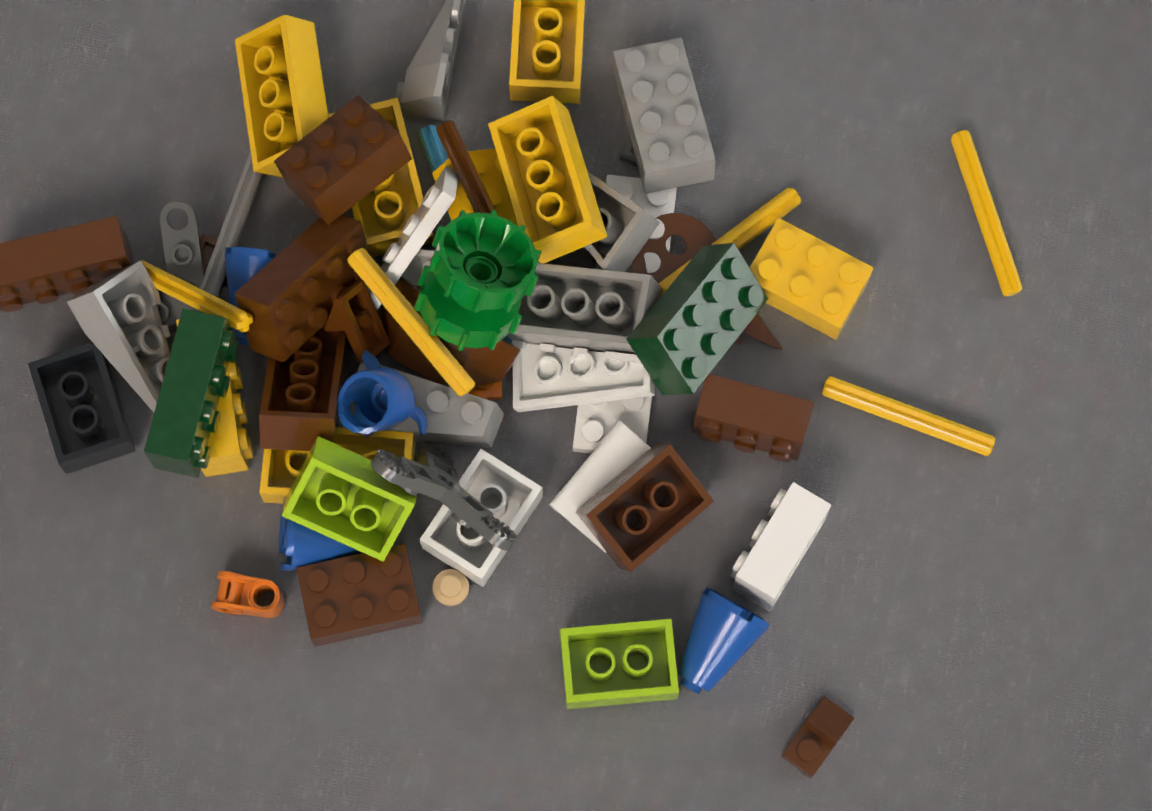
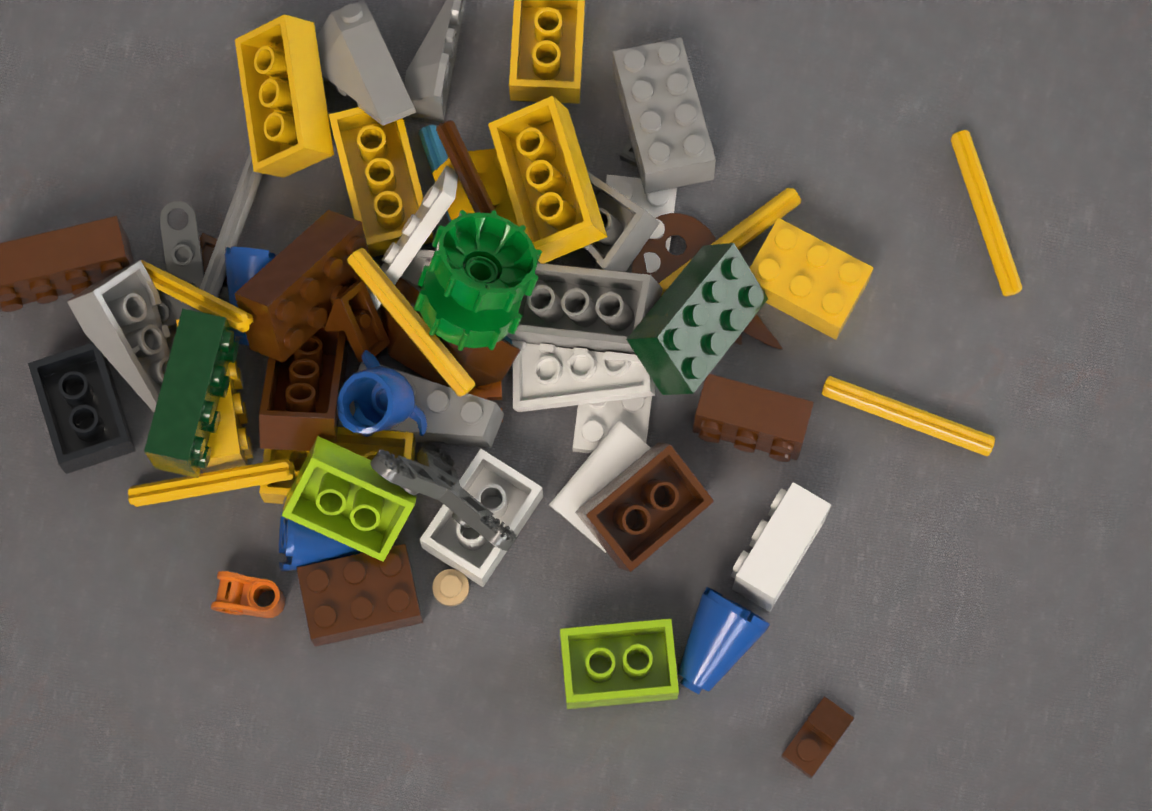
(211, 482): none -> yellow axle
(343, 159): reddish brown brick -> none
(361, 65): none -> light grey wedge

